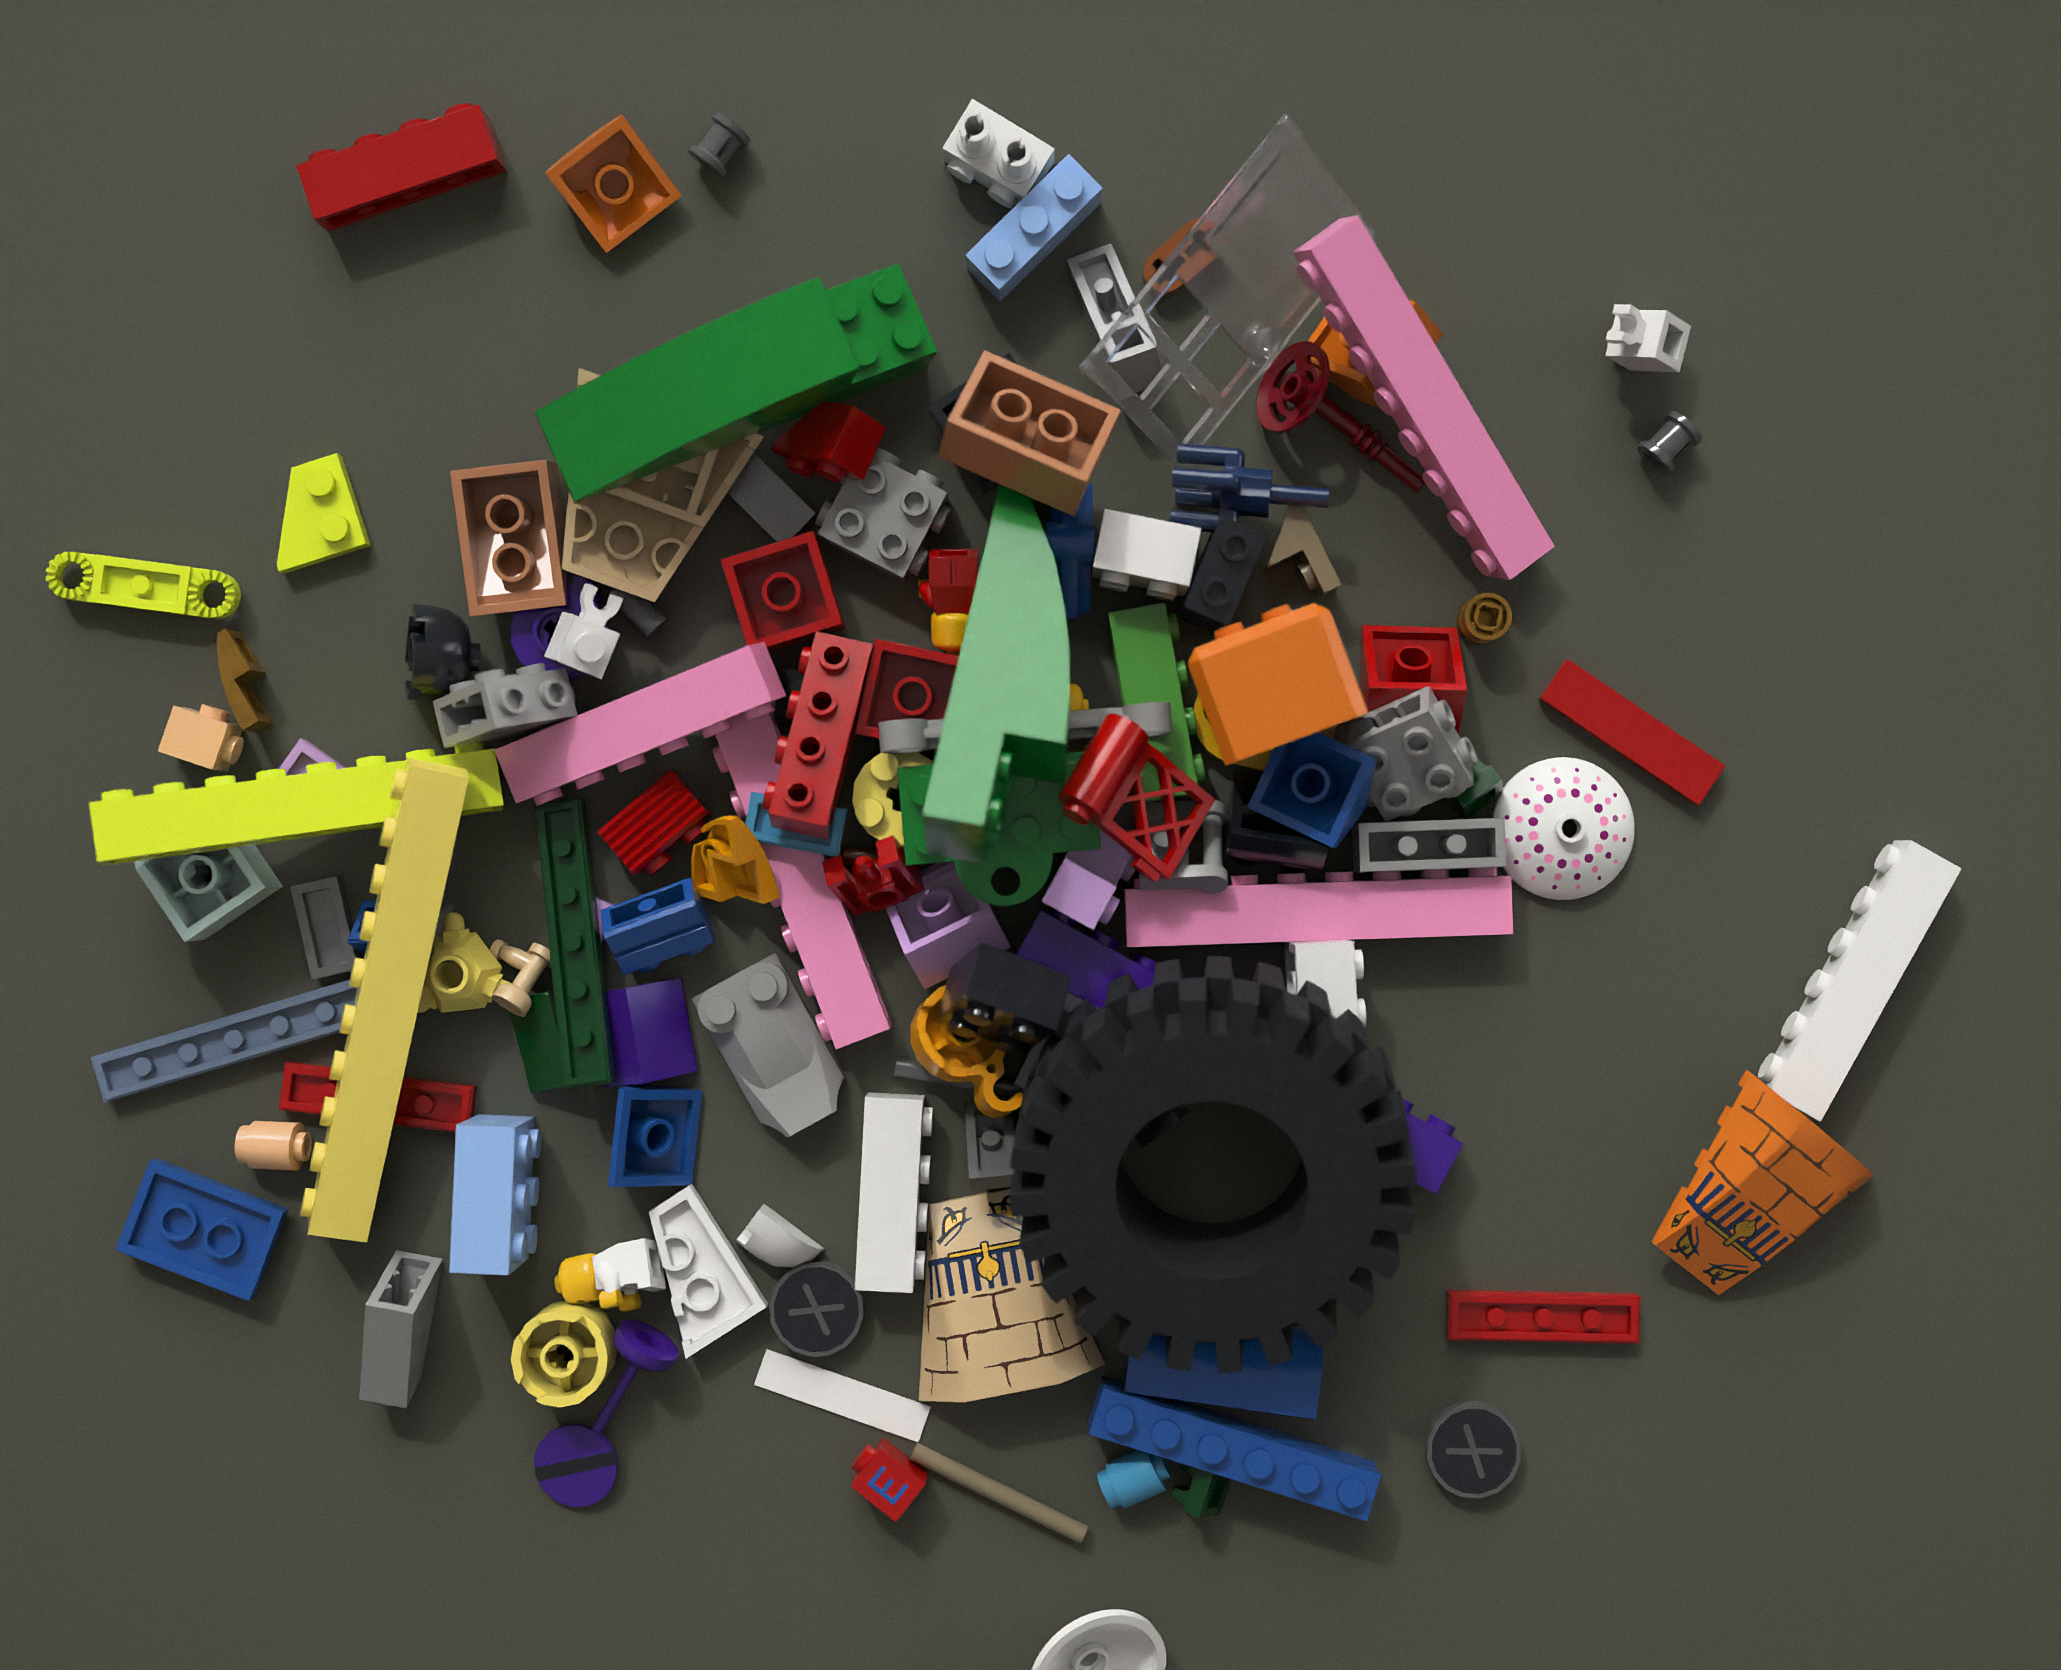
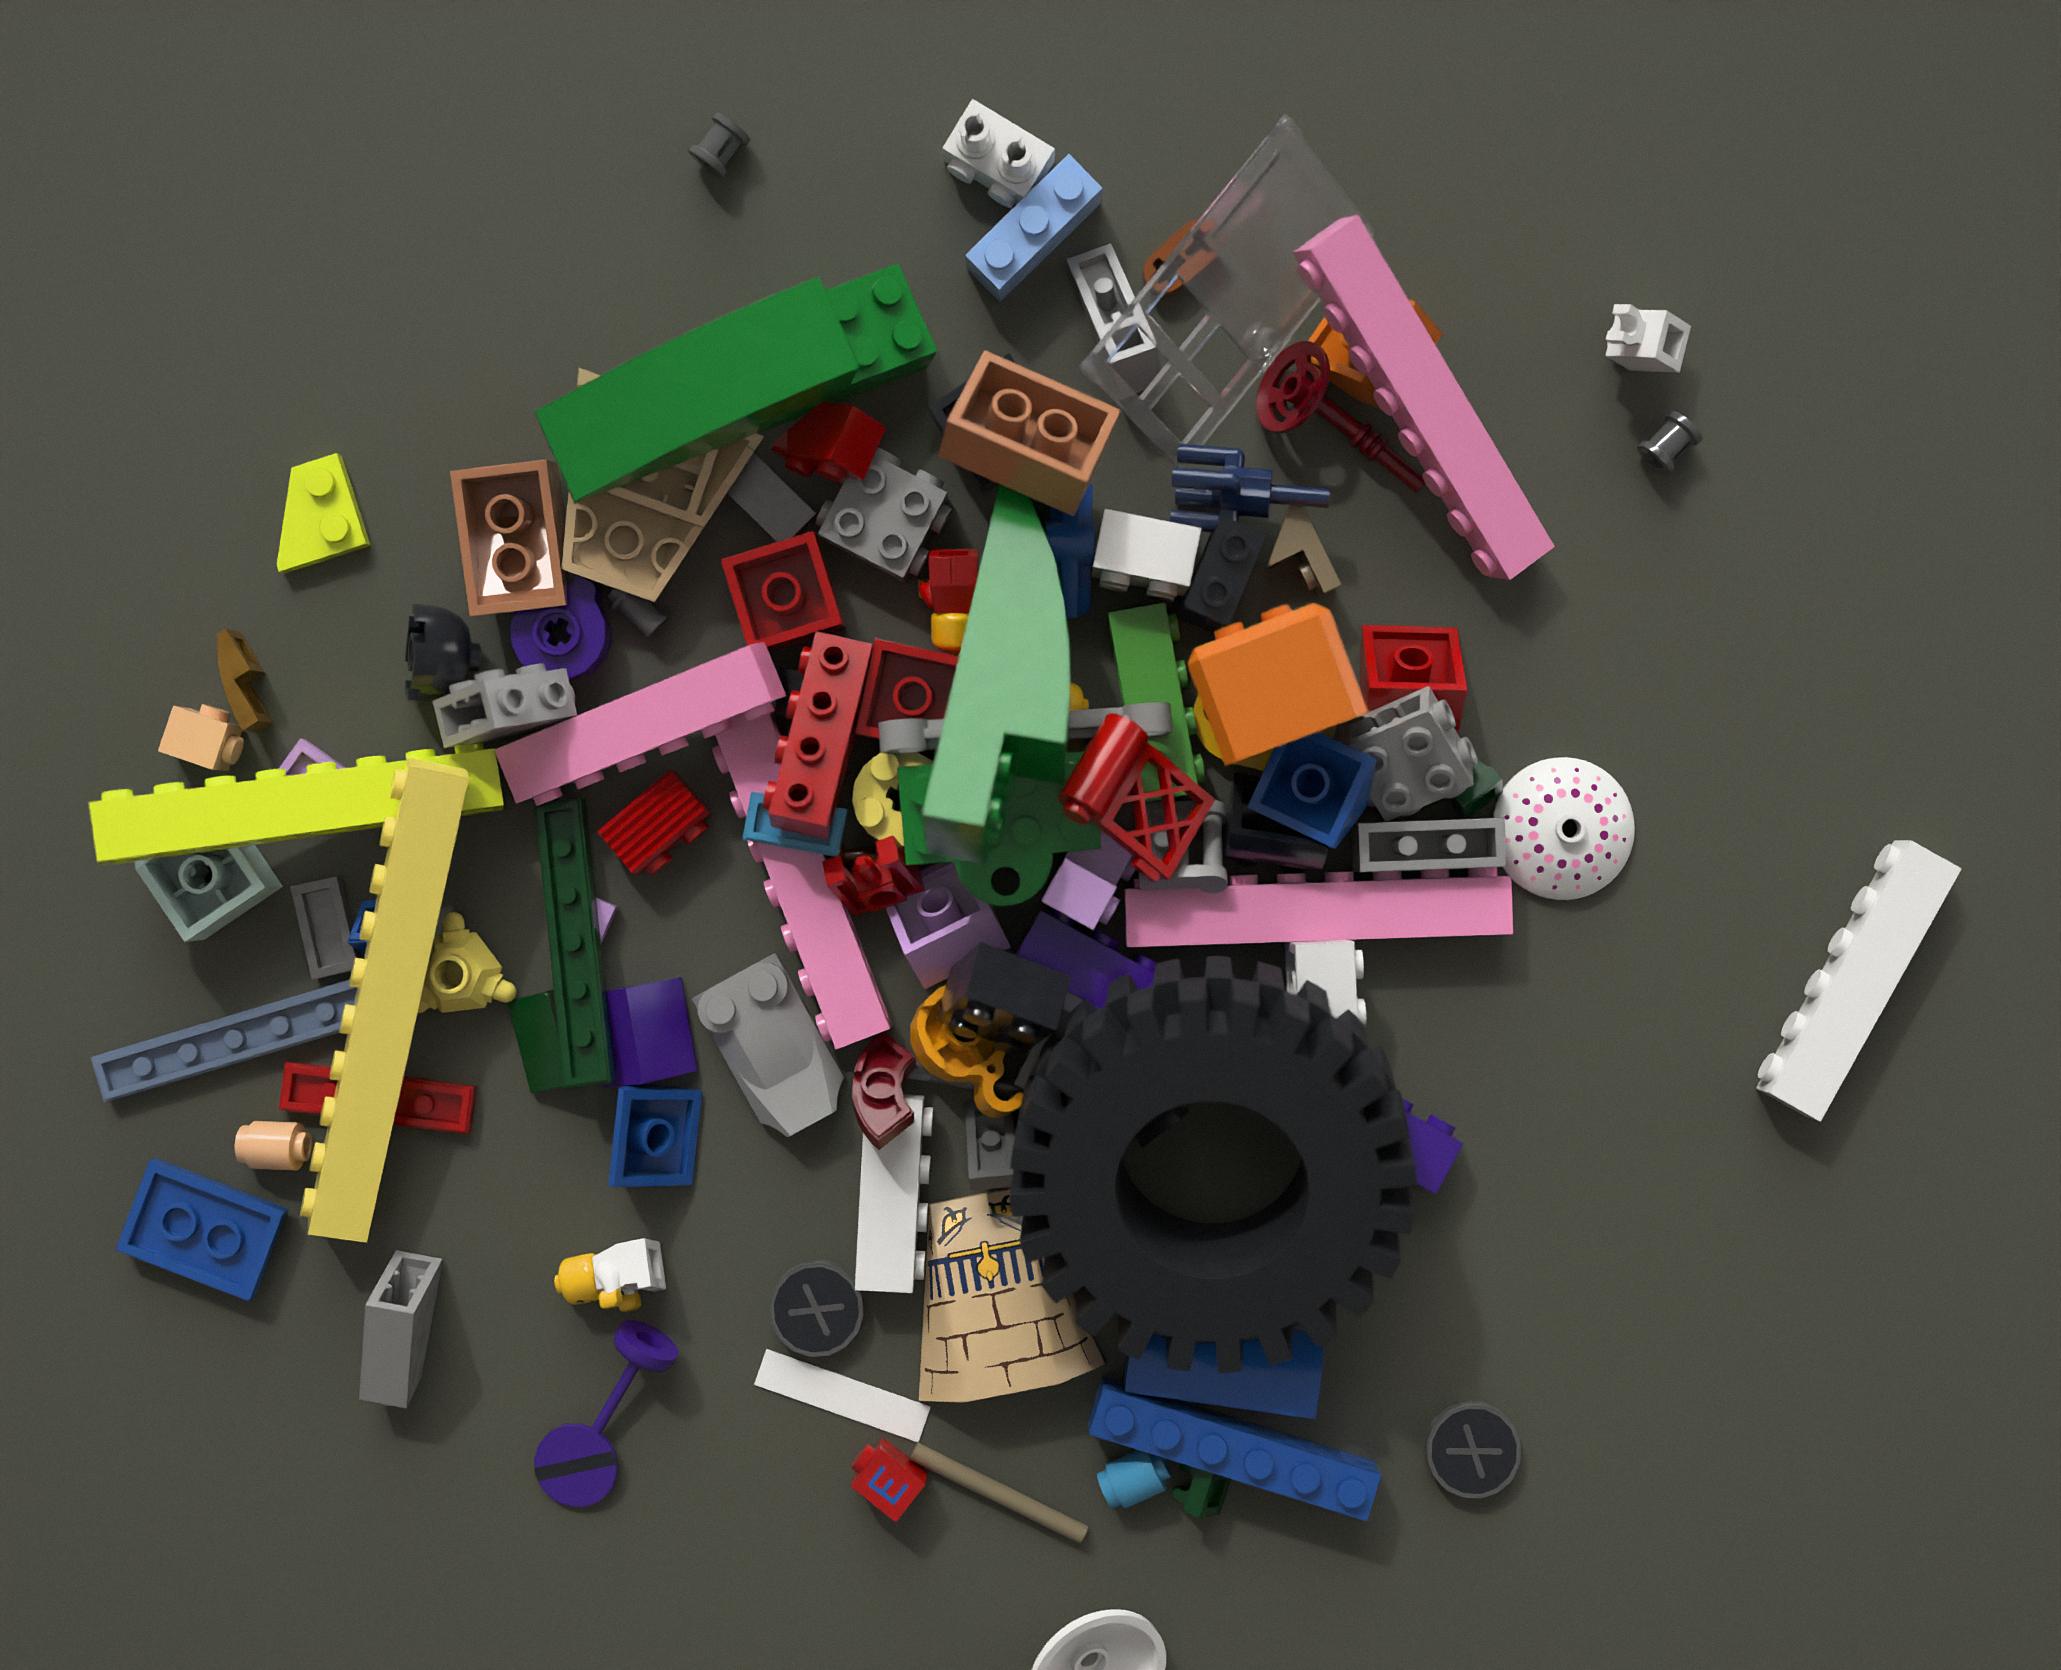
(143, 585): neon yellow plate -> none
(401, 166): red brick -> none
(494, 1194): light blue brick -> none
(531, 964): tan piece -> none
(545, 1372): light yellow brick -> none
(583, 639): white brick -> none
(613, 183): orange slope -> none
(657, 927): blue brick -> none
(703, 1271): white wing -> none
(732, 863): light orange brick -> none
(777, 1240): white brick -> none
(879, 1087): none -> dark red tile
(1476, 624): pearl gold wheel -> none
(1542, 1316): red tile -> none
(1631, 732): red tile -> none
(1755, 1188): orange wedge -> none

